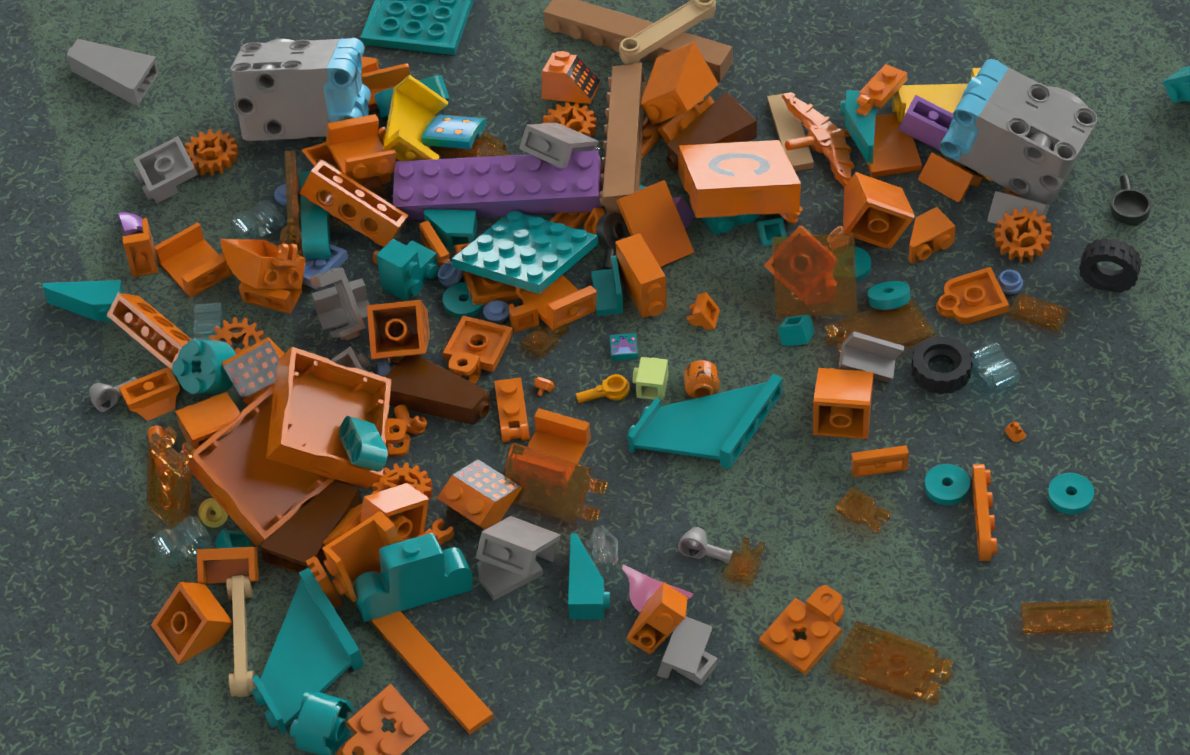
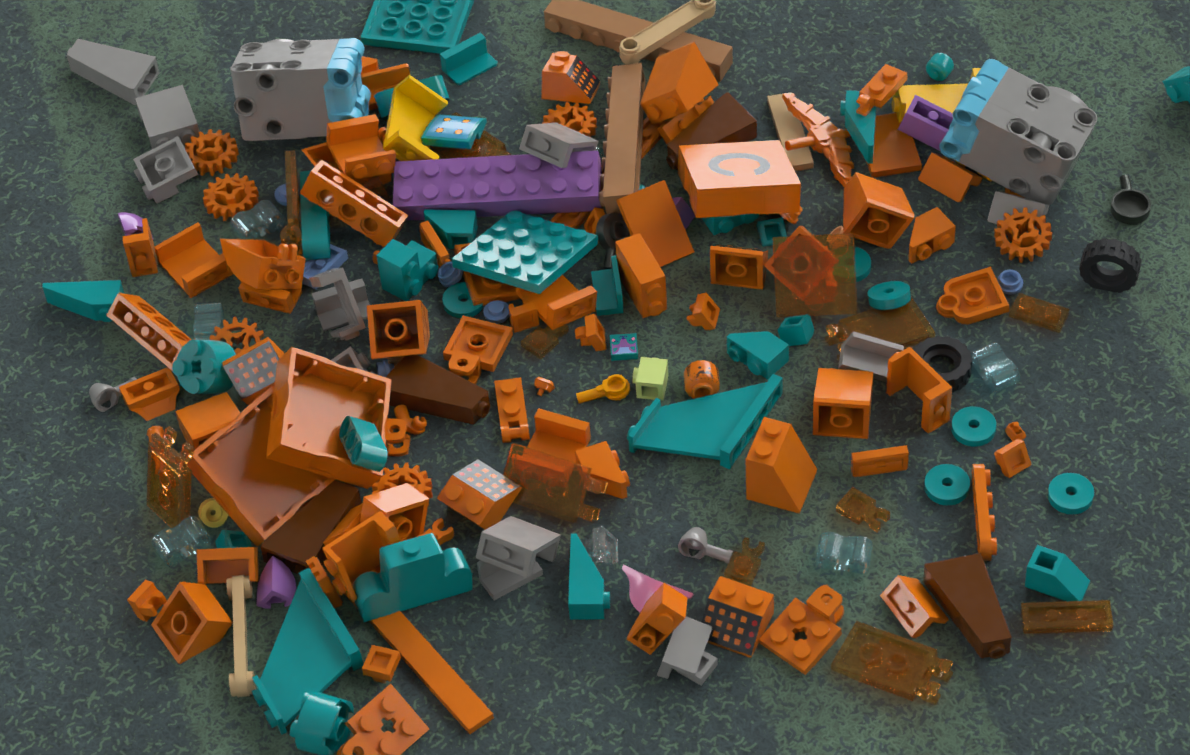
(146, 600): none -> orange tile
(167, 116): none -> light grey panel
(230, 196): none -> orange gear
(275, 584): none -> medium lavender brick
(381, 663): none -> orange tile
(467, 59): none -> teal panel
(592, 333): none -> orange tile
(605, 467): none -> orange slope
(737, 615): none -> slope
(738, 266): none -> orange slope
(759, 351): none -> teal slope
(778, 467): none -> orange slope
(844, 553): none -> clear light blue axle
(910, 370): none -> orange panel
(912, 605): none -> orange panel
(939, 66): none -> teal piece
(970, 601): none -> reddish brown slope
(973, 436): none -> teal piece
(1013, 458): none -> orange tile
(1055, 575): none -> teal slope

